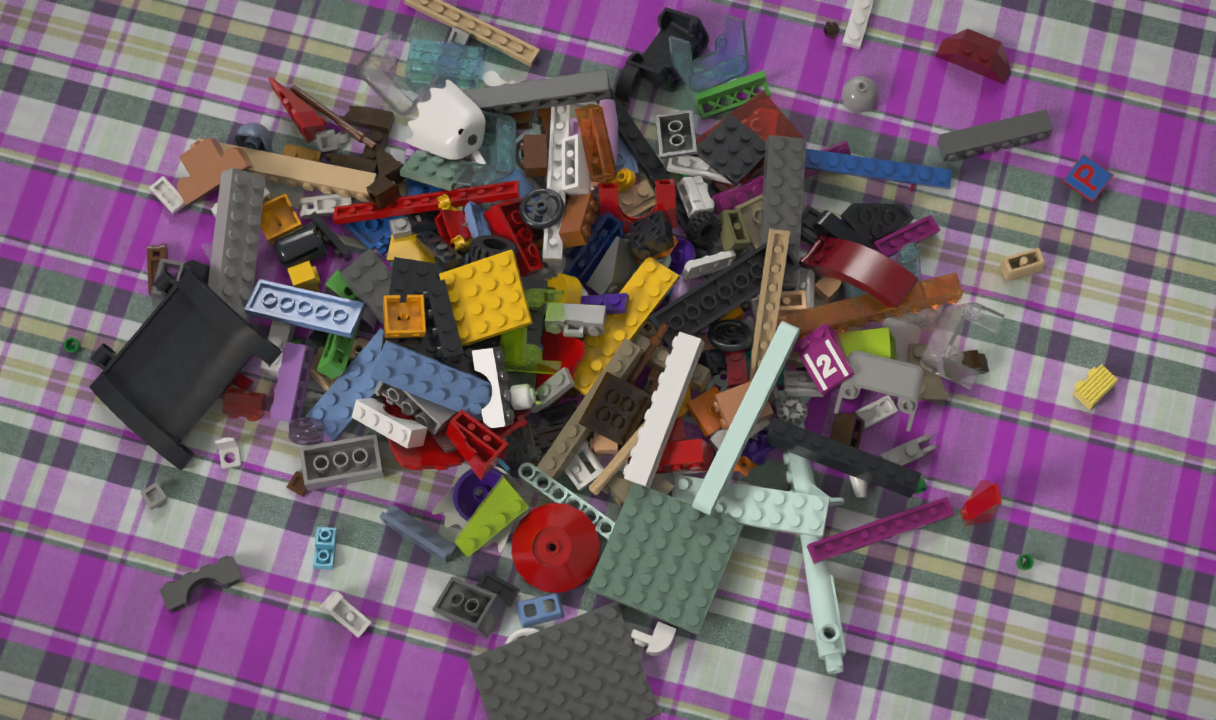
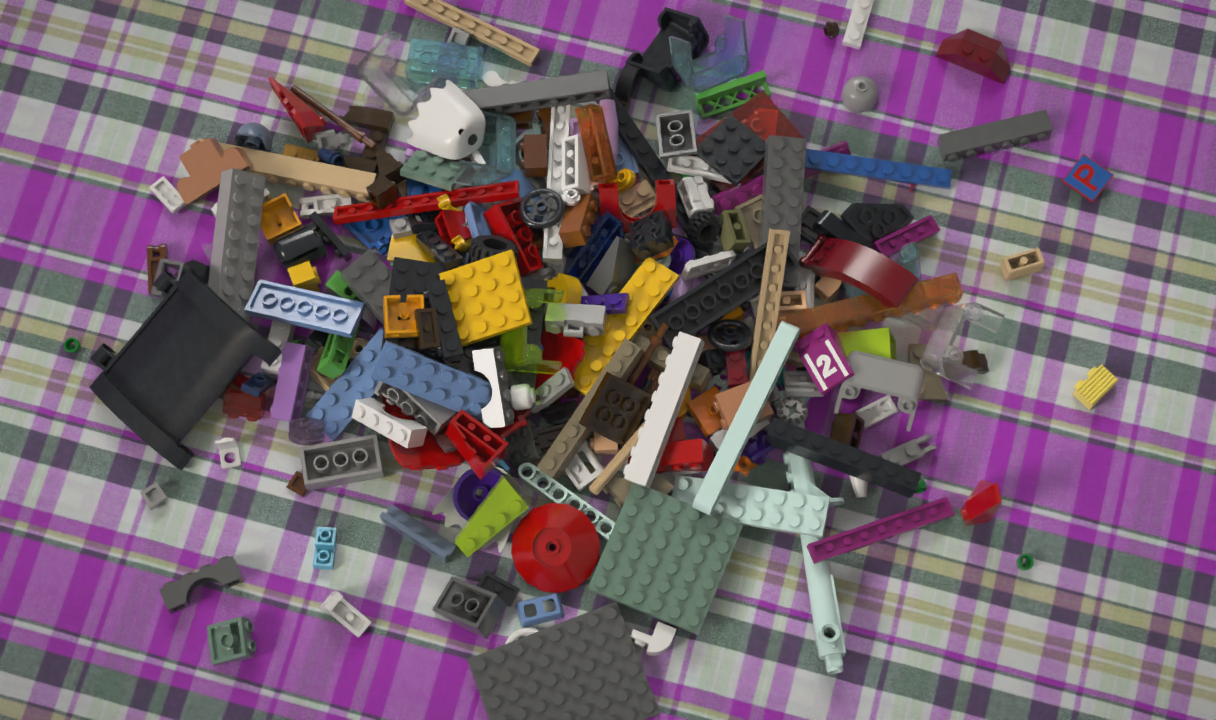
(231, 641): none -> sand green plate
(258, 384): none -> dark blue plate
(331, 157): none -> dark blue cone
(427, 328): none -> dark brown plate
(571, 200): none -> white plate

